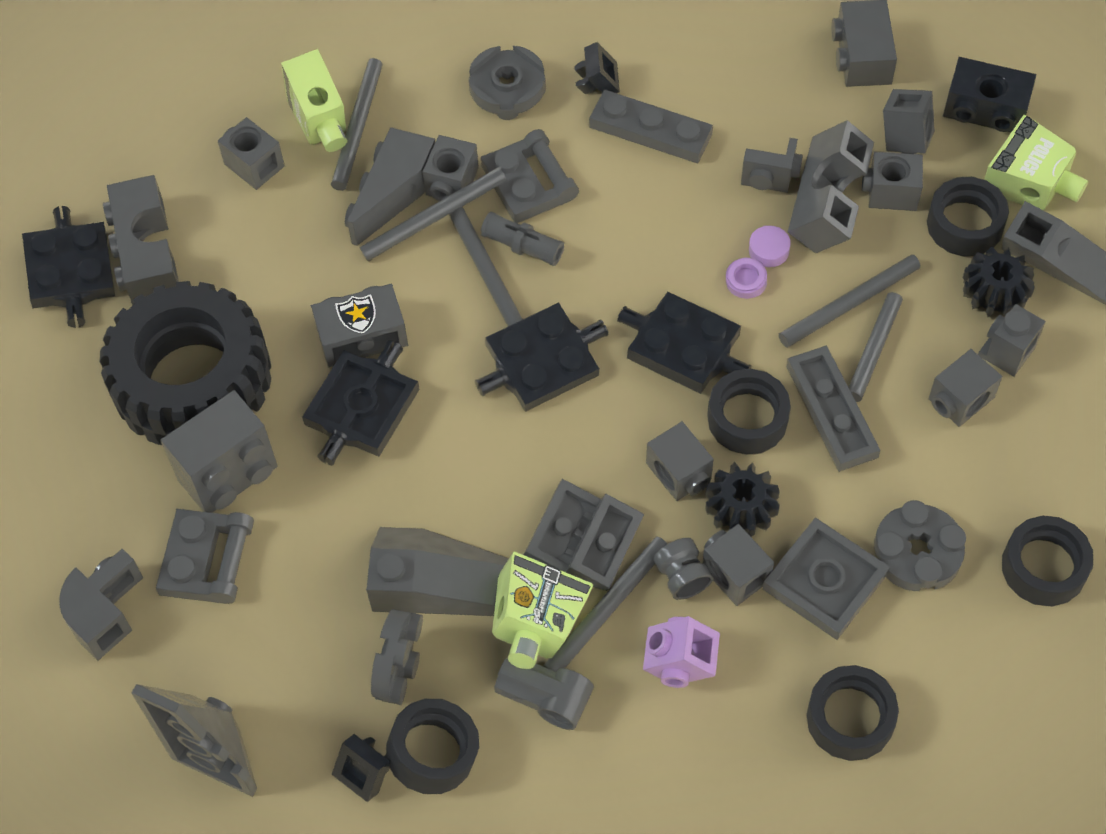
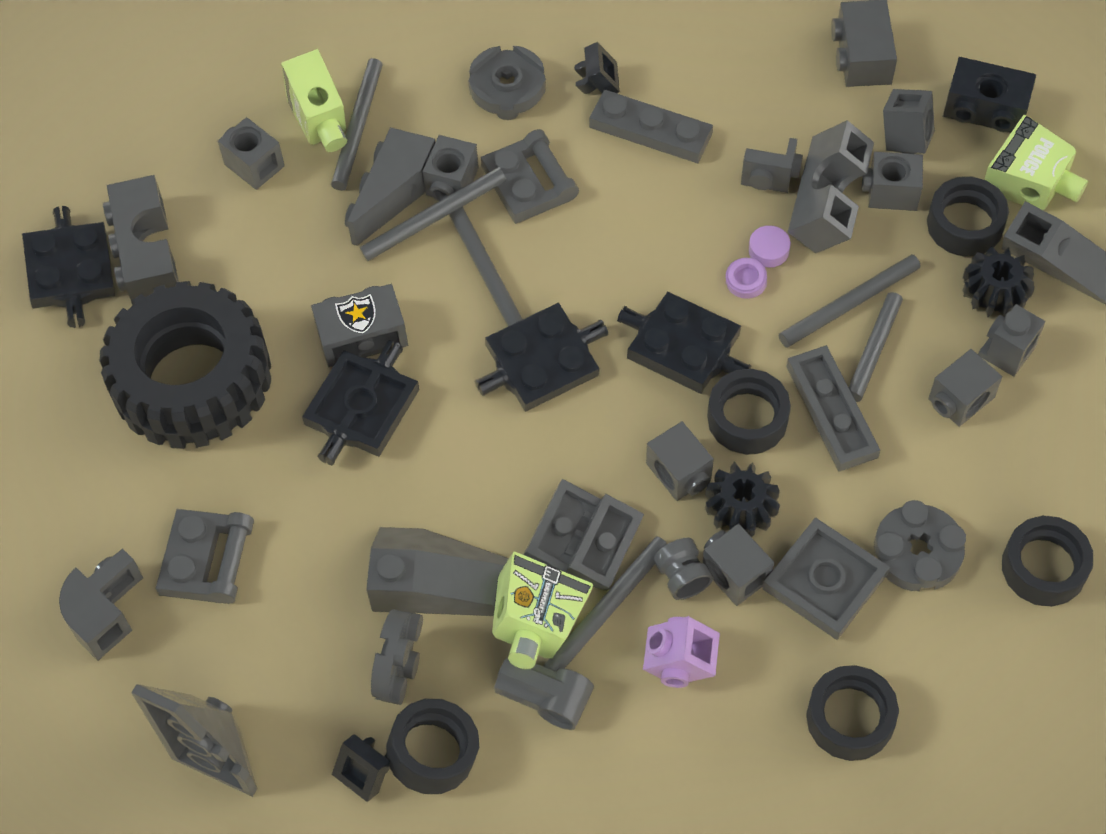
(220, 453): dark grey brick -> none
(522, 238): dark grey pin -> none

